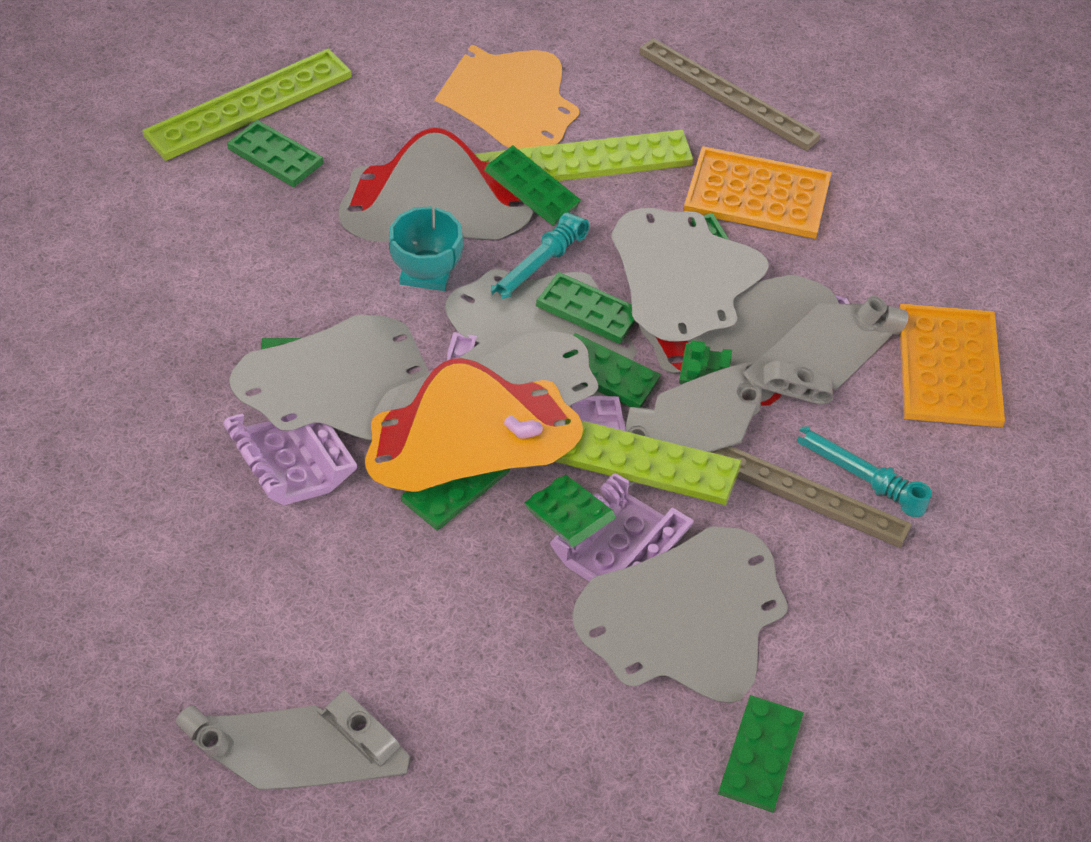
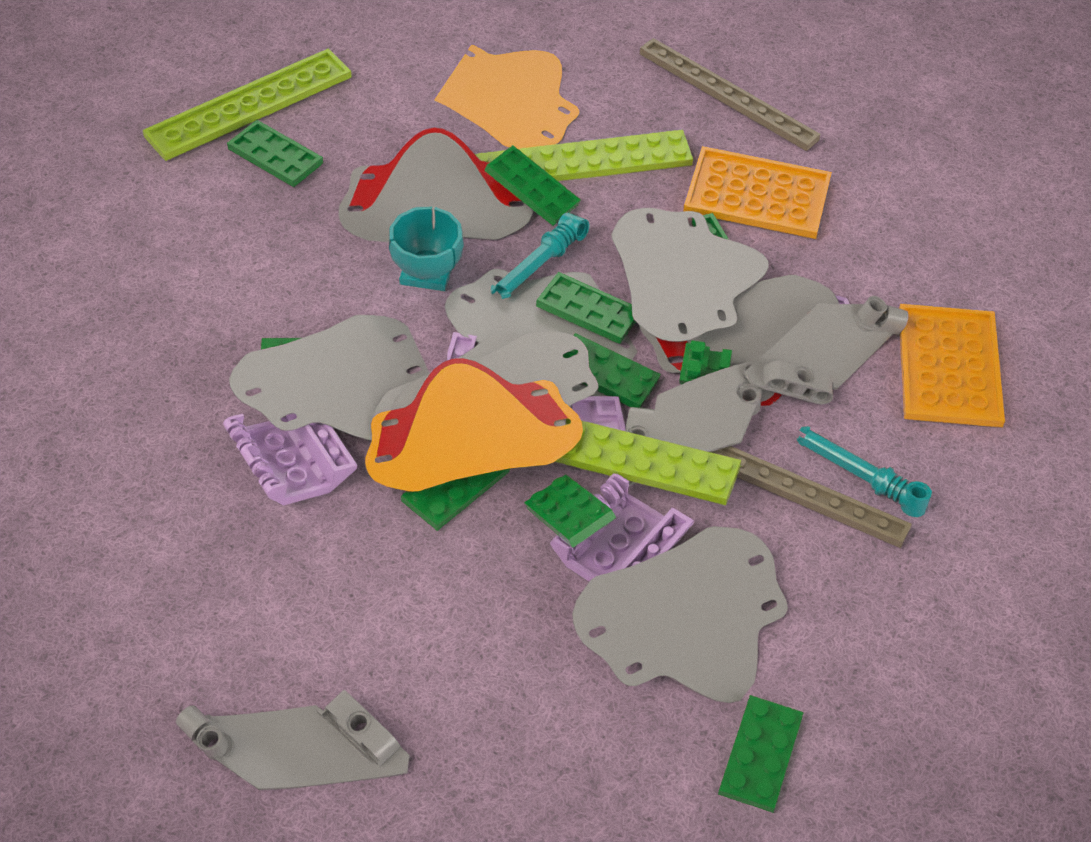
(523, 429): lavender arm -> none

